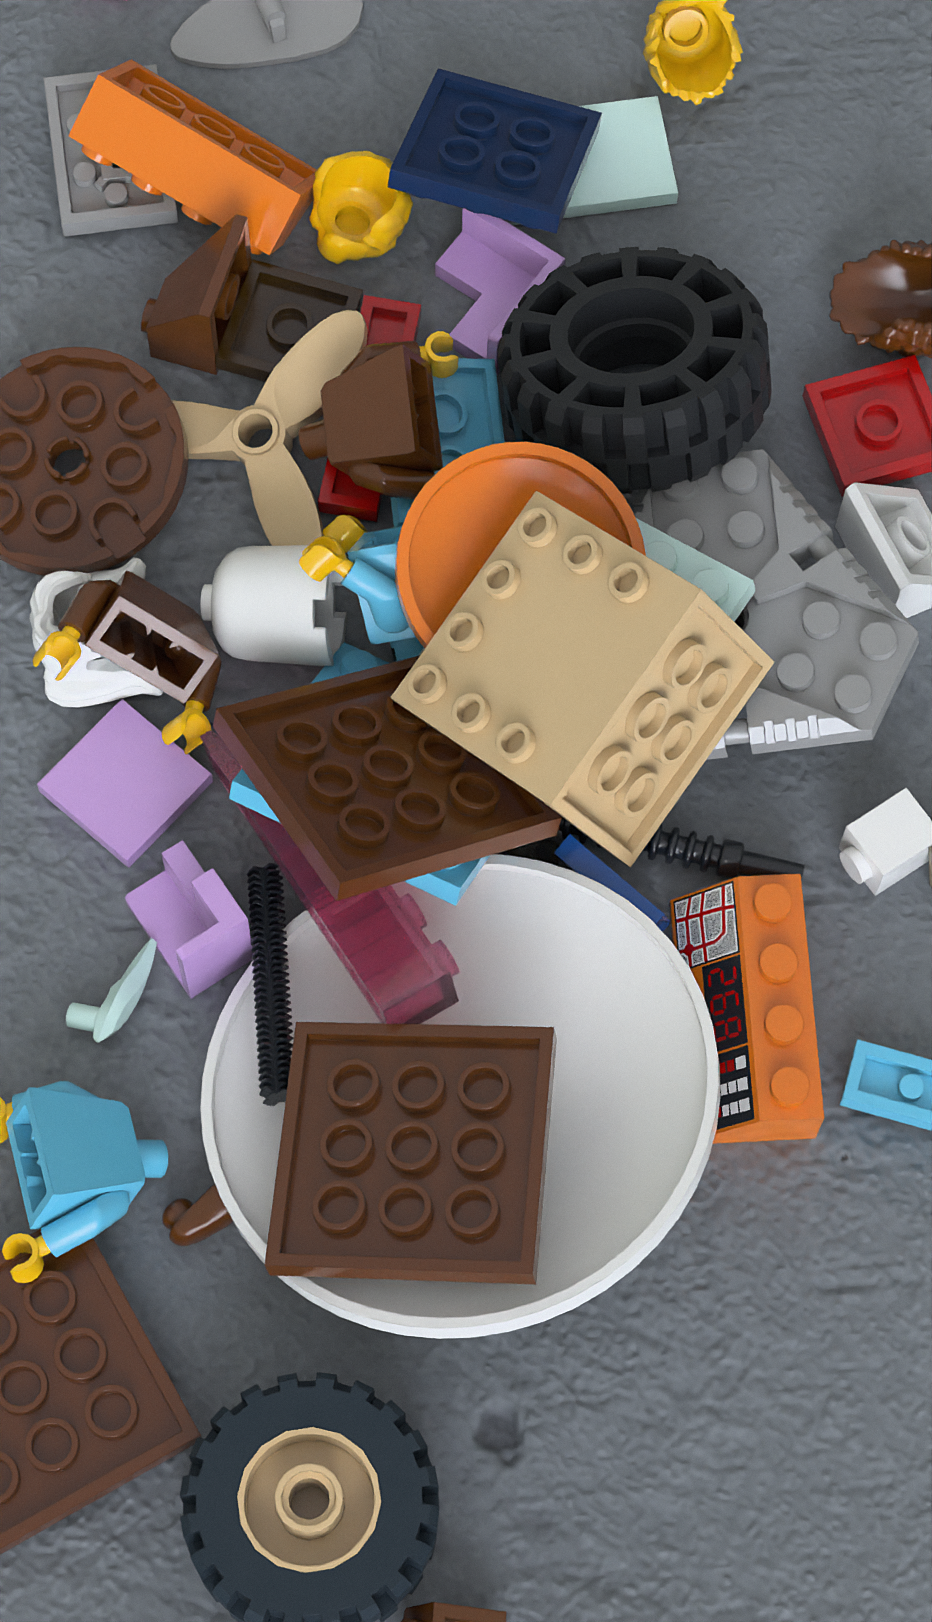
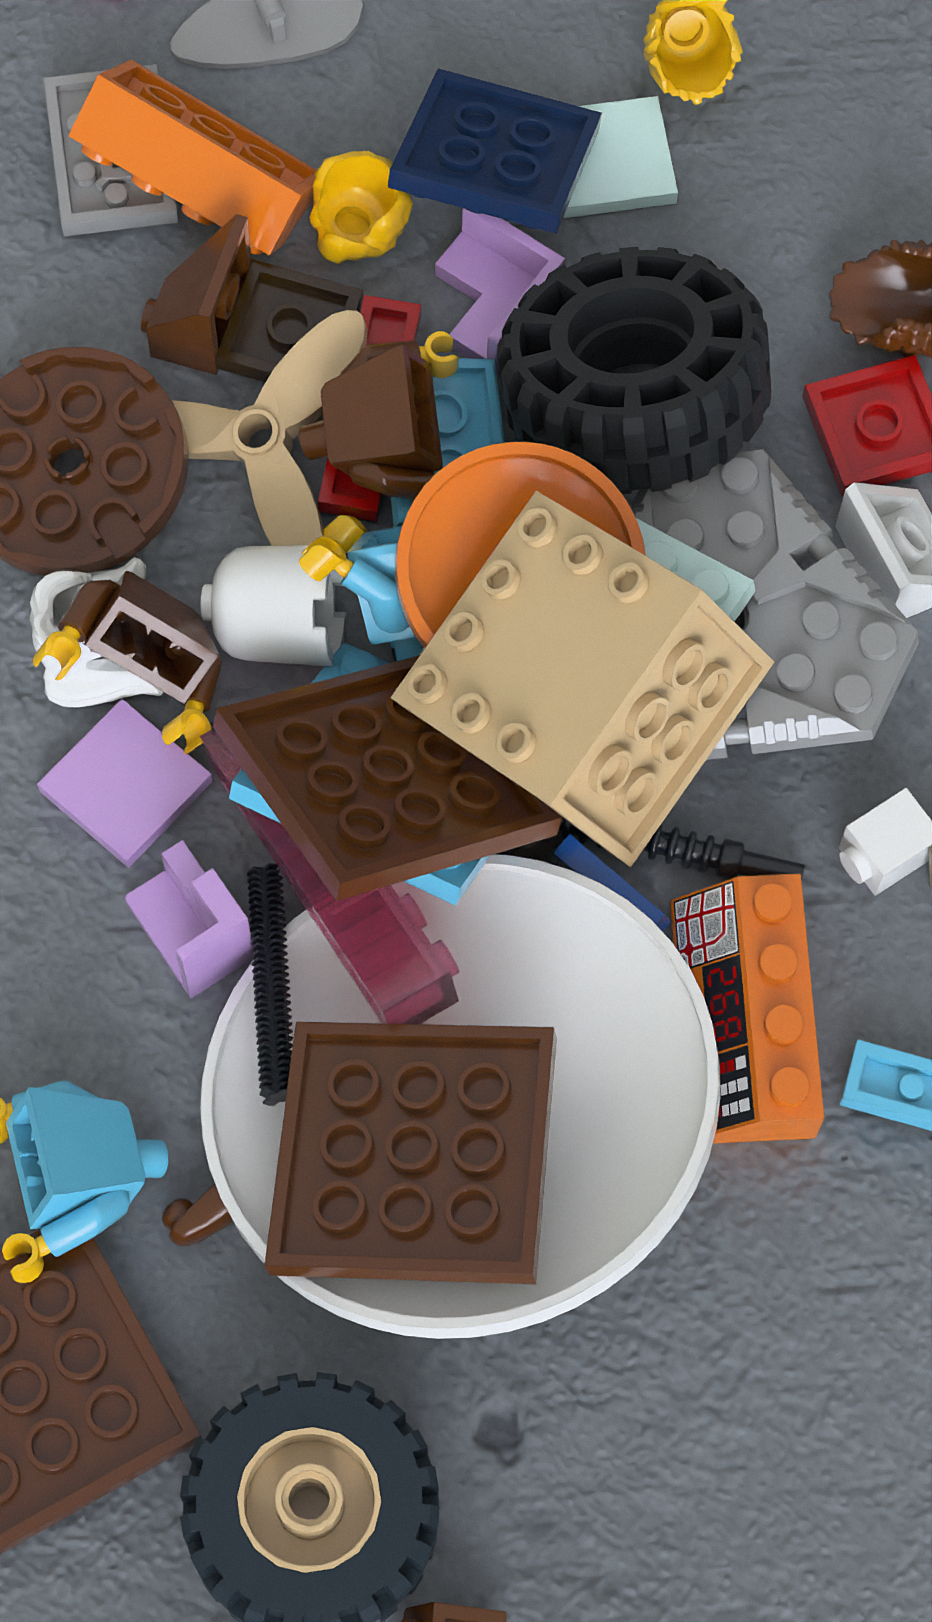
(119, 1002): light aqua bar -> none

